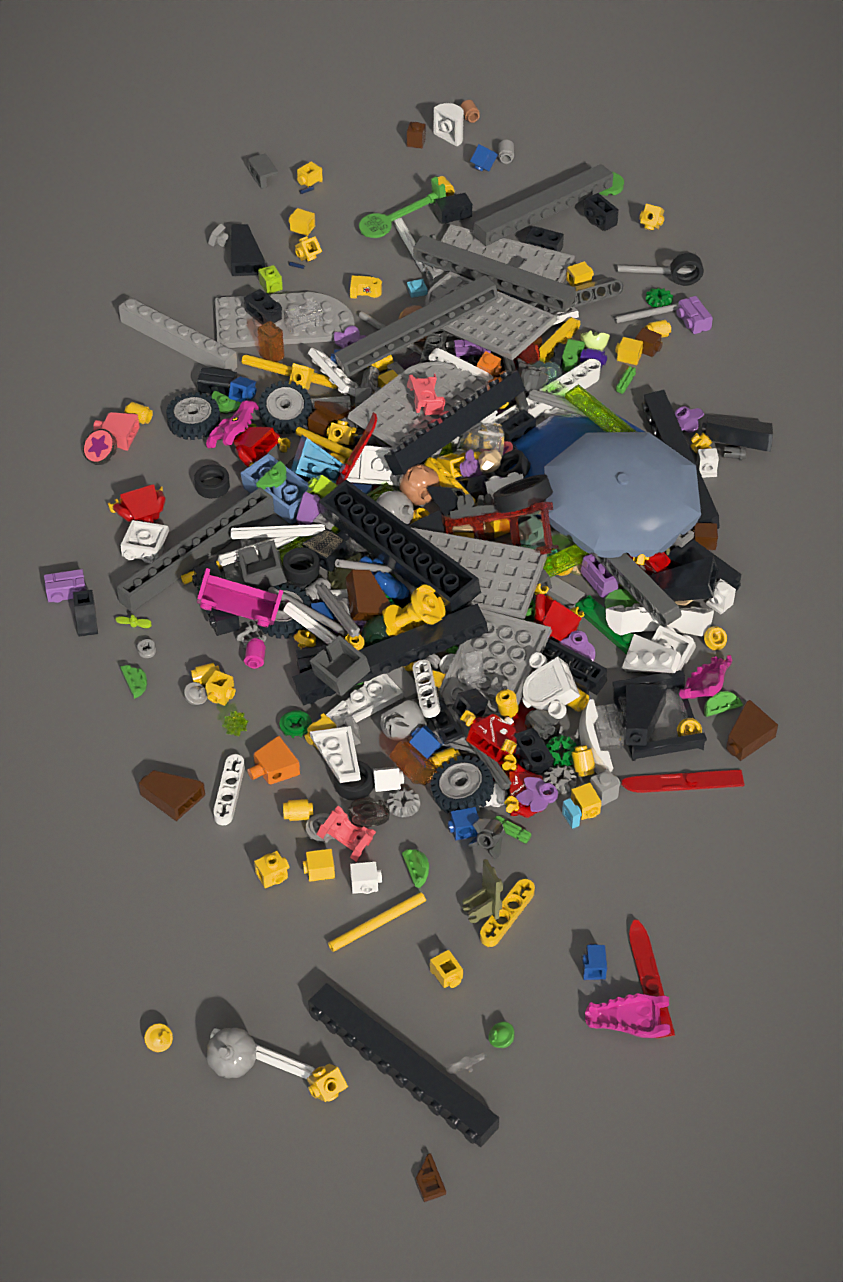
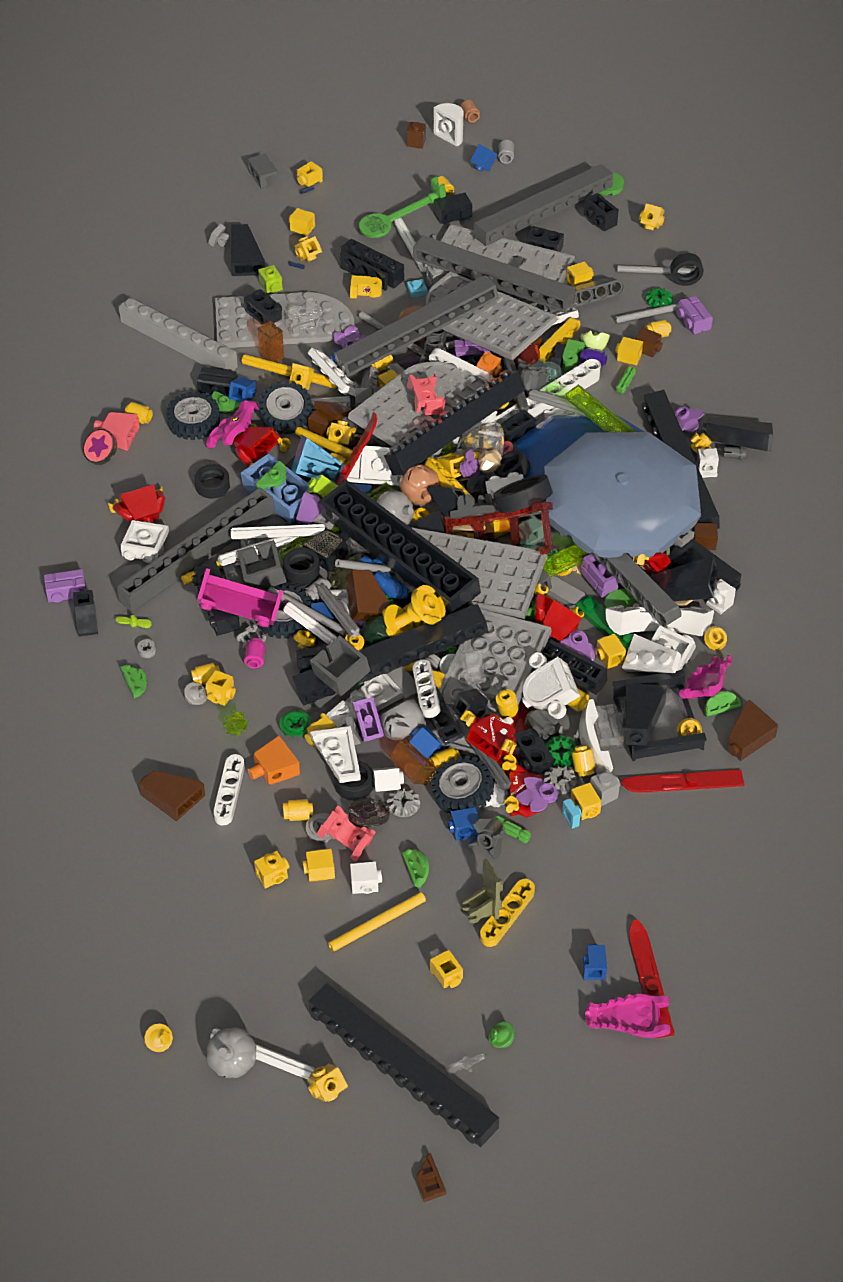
(365, 261): none -> black brick
(368, 719): none -> medium lavender brick
(610, 651): none -> yellow brick

